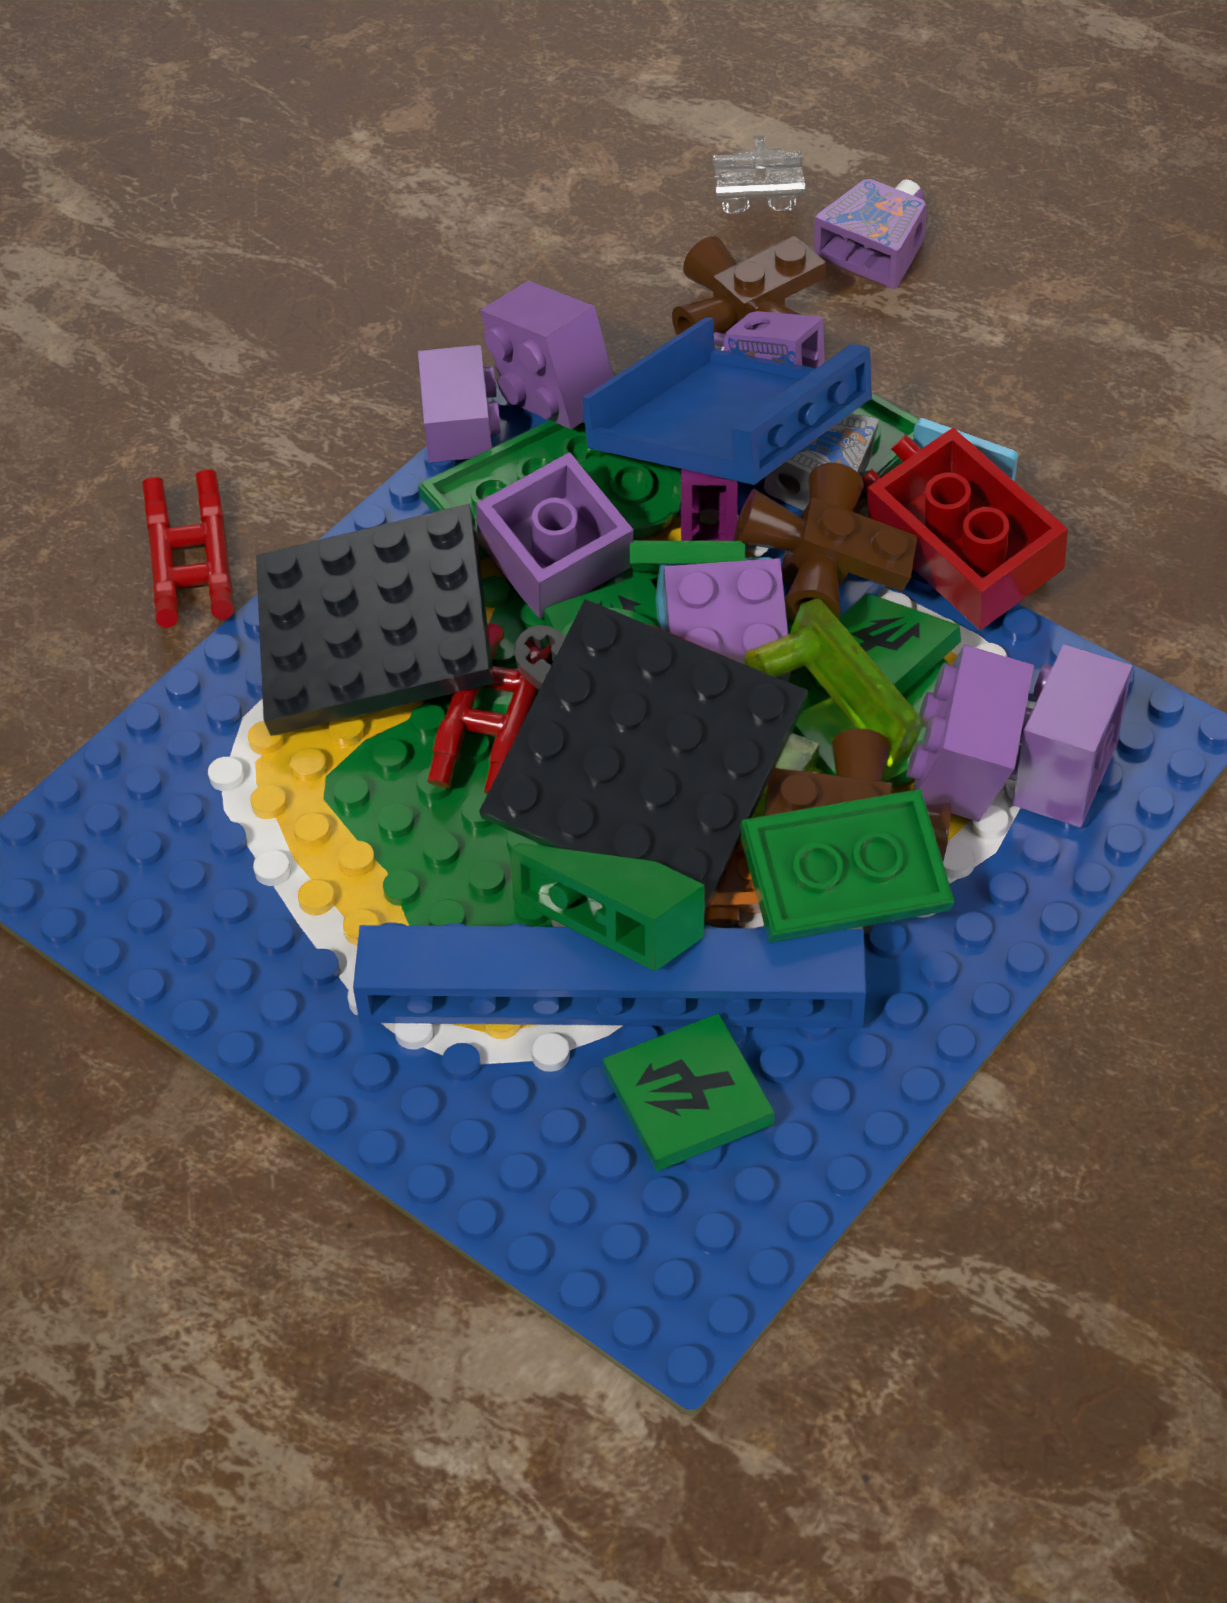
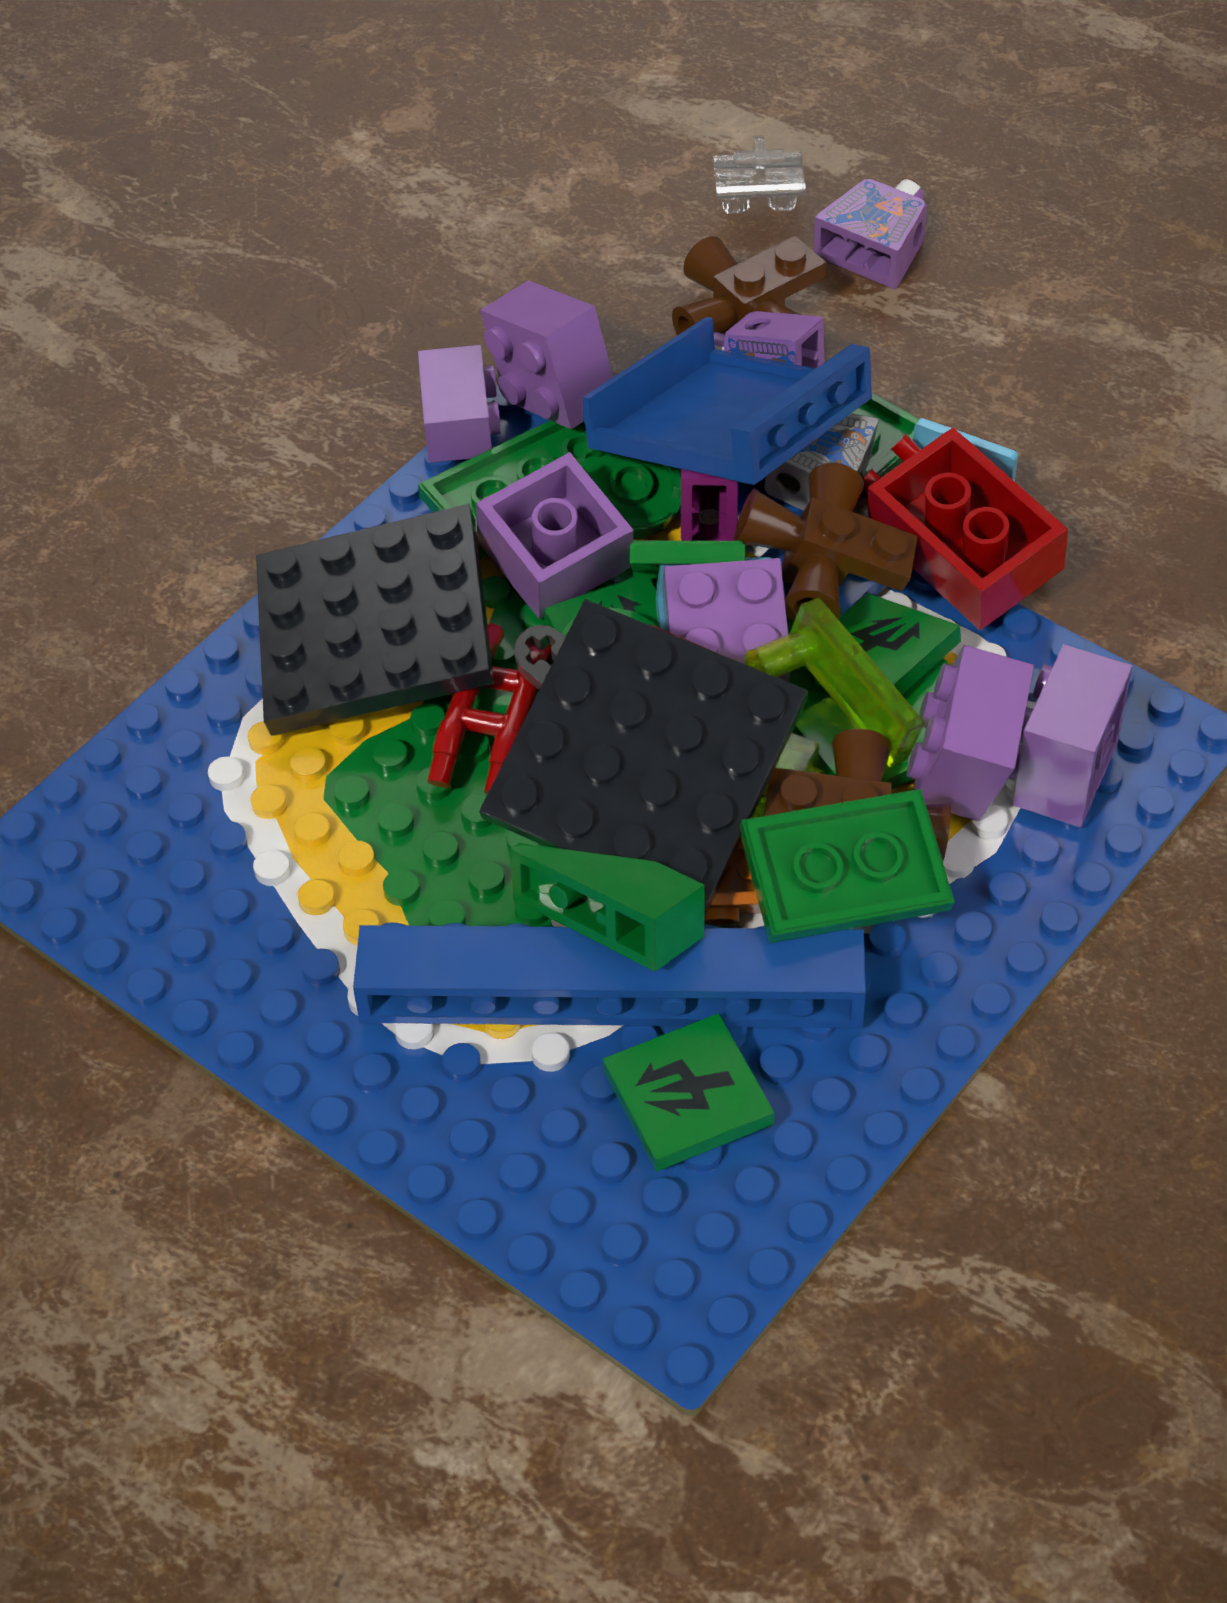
(164, 539): red piece -> none

